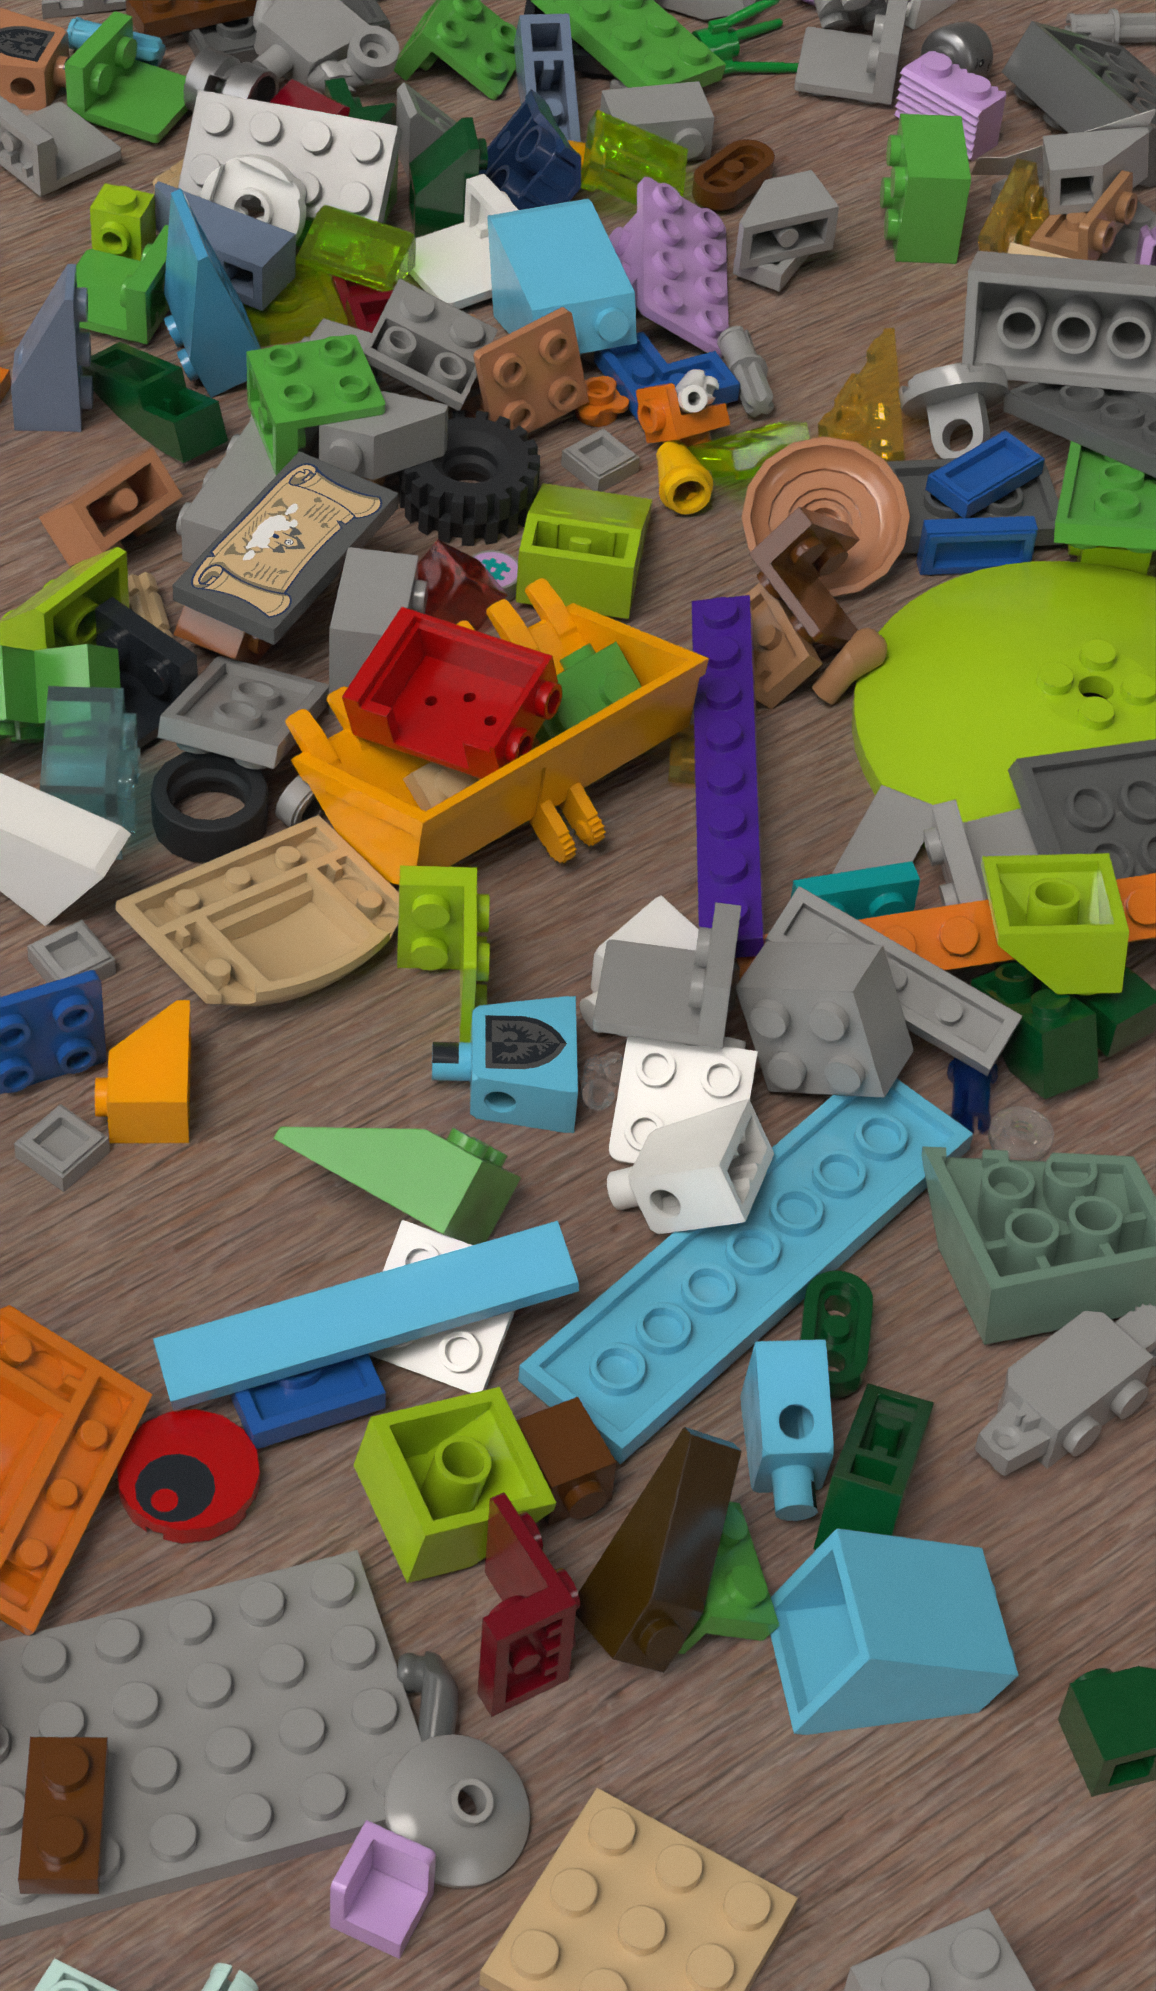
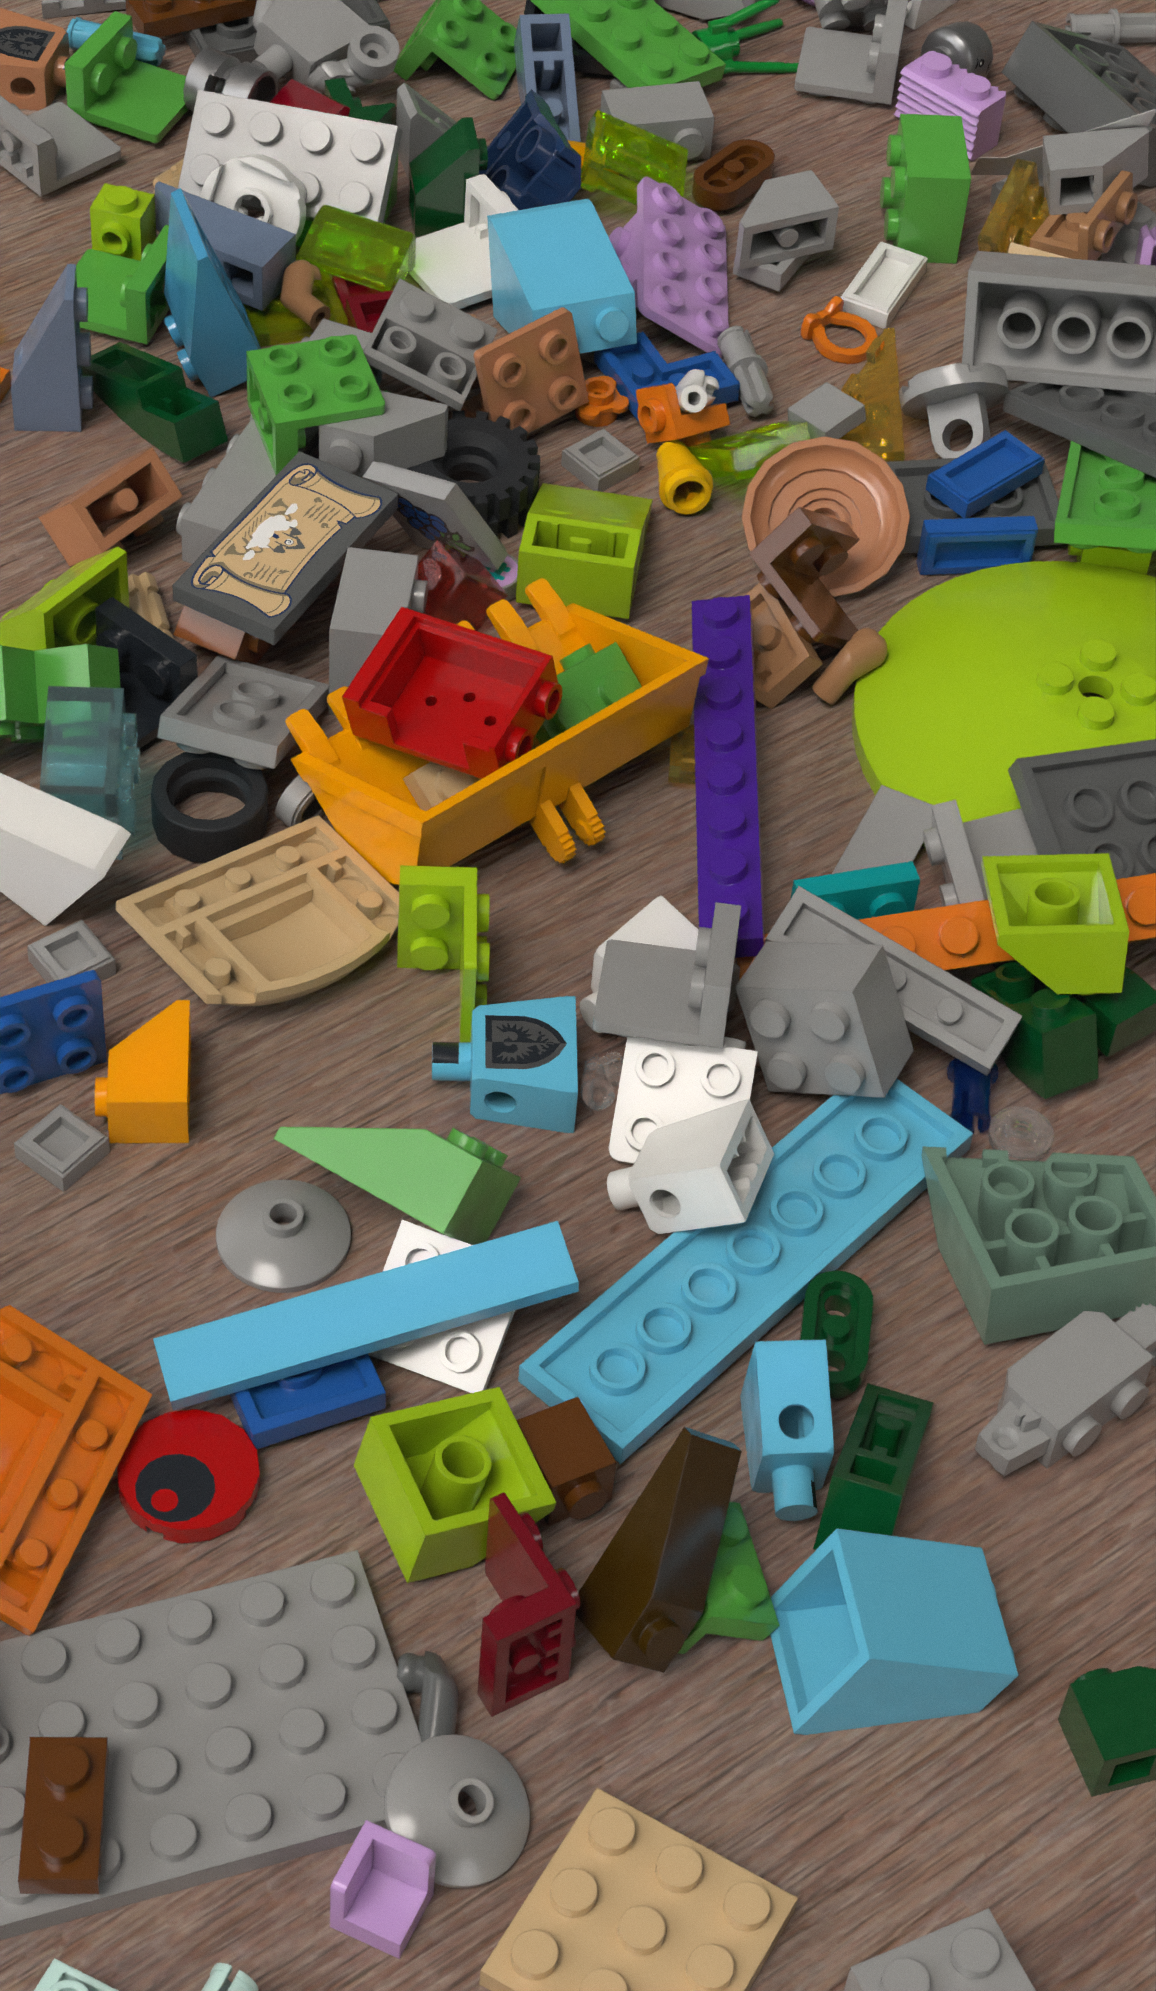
(286, 1255): none -> light grey dish
(298, 290): none -> medium nougat arm
(436, 511): none -> light grey tile
(828, 412): none -> light grey tile
(833, 313): none -> orange piece
(884, 284): none -> white tile

